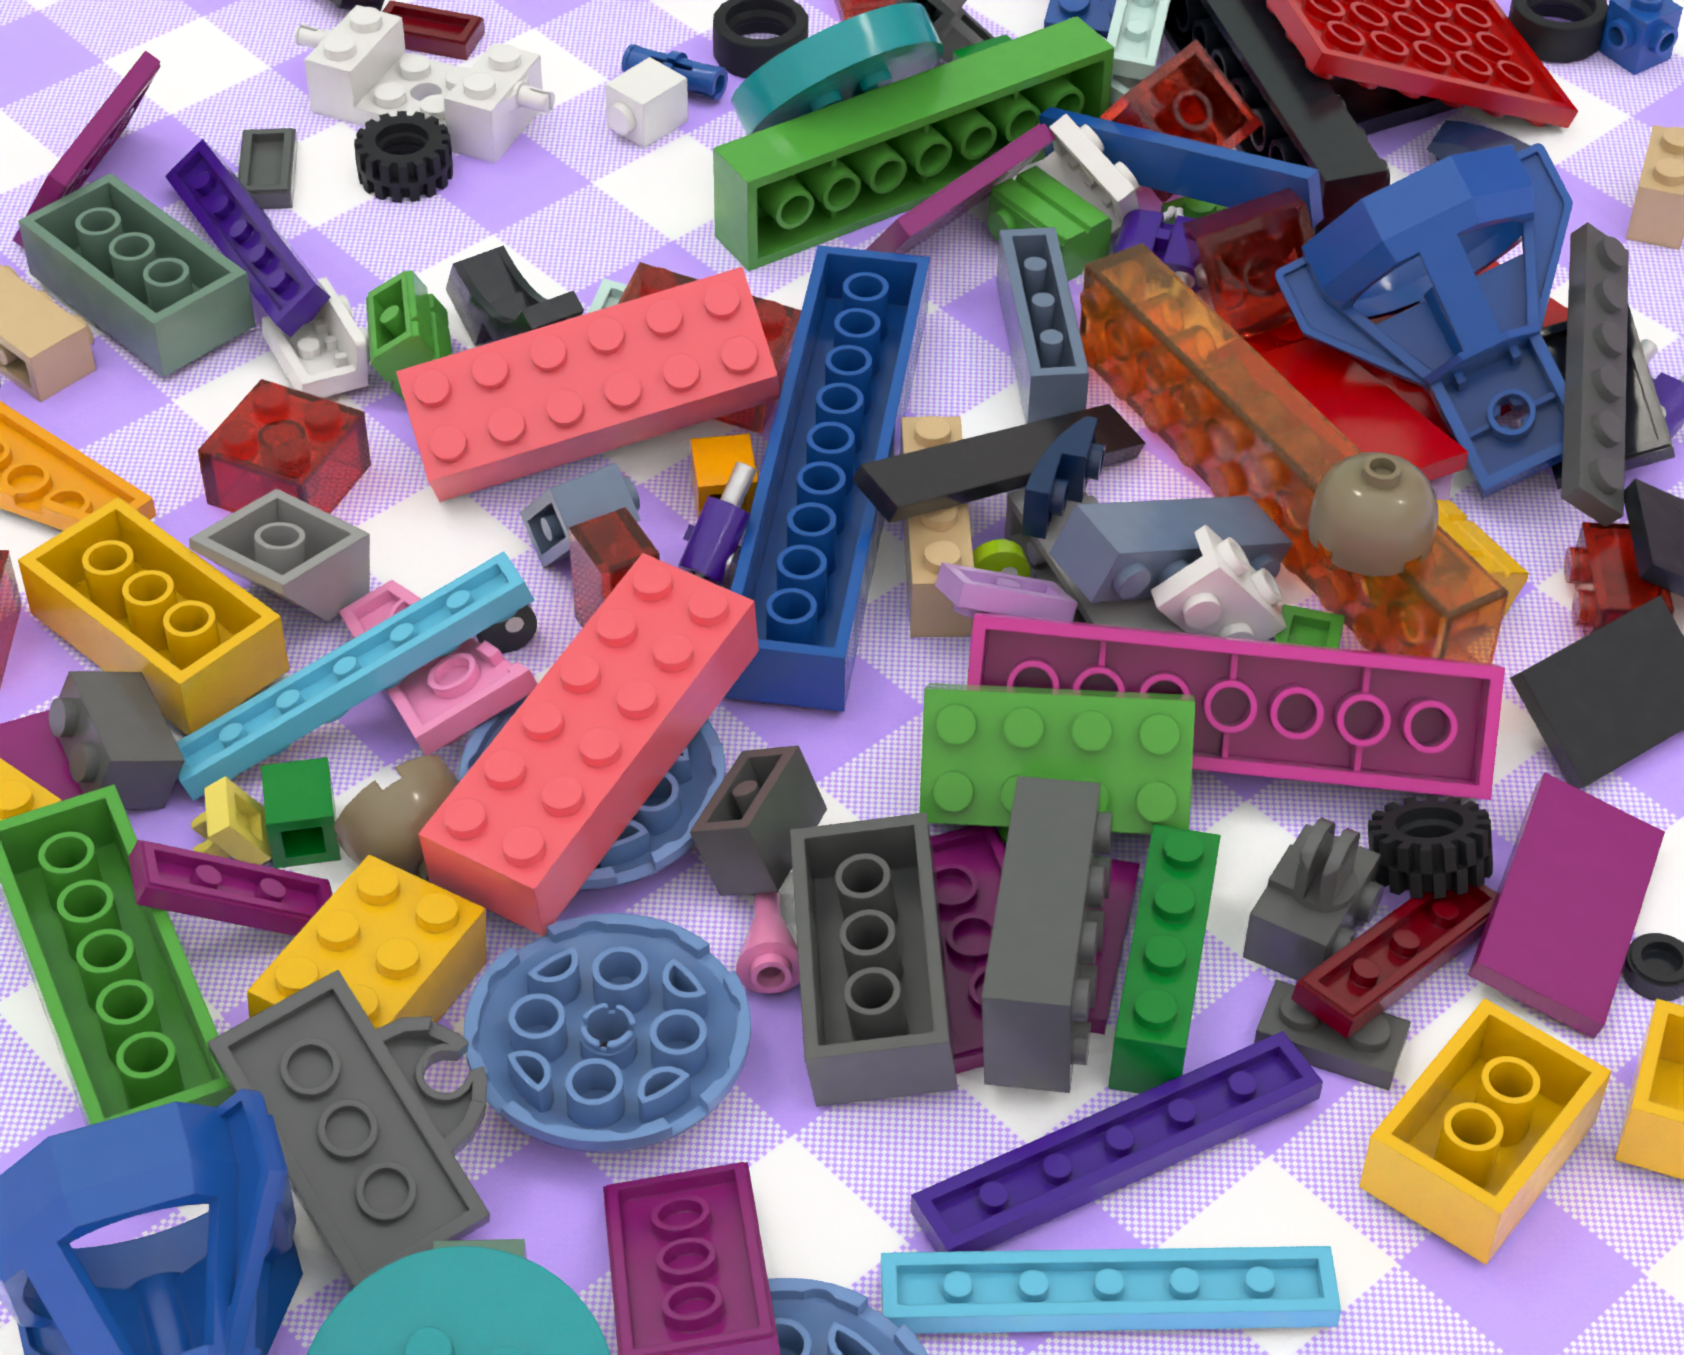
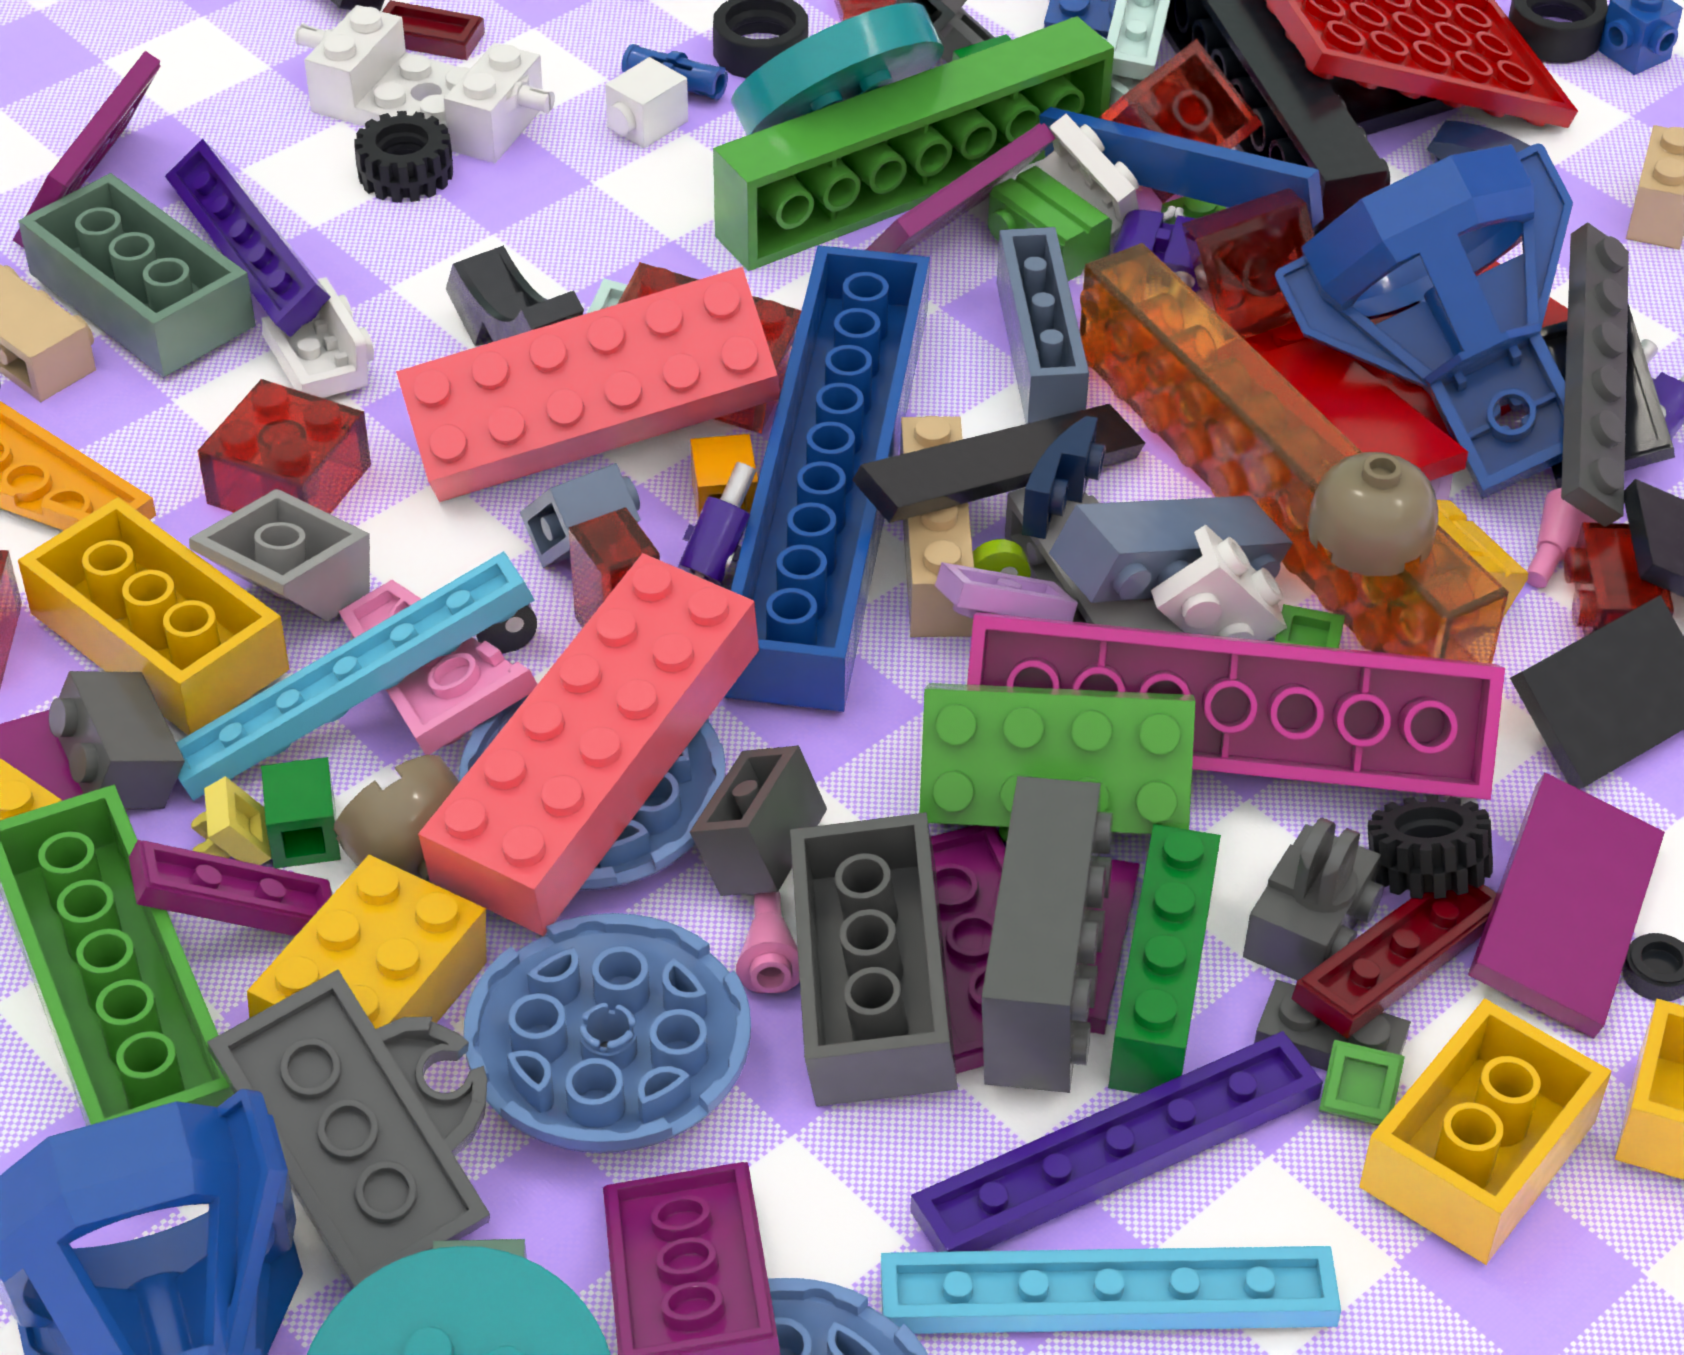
(269, 166): dark grey tile -> none
(405, 326): bright green brick -> none
(1361, 1083): none -> bright green tile
(1557, 532): none -> bright pink cone

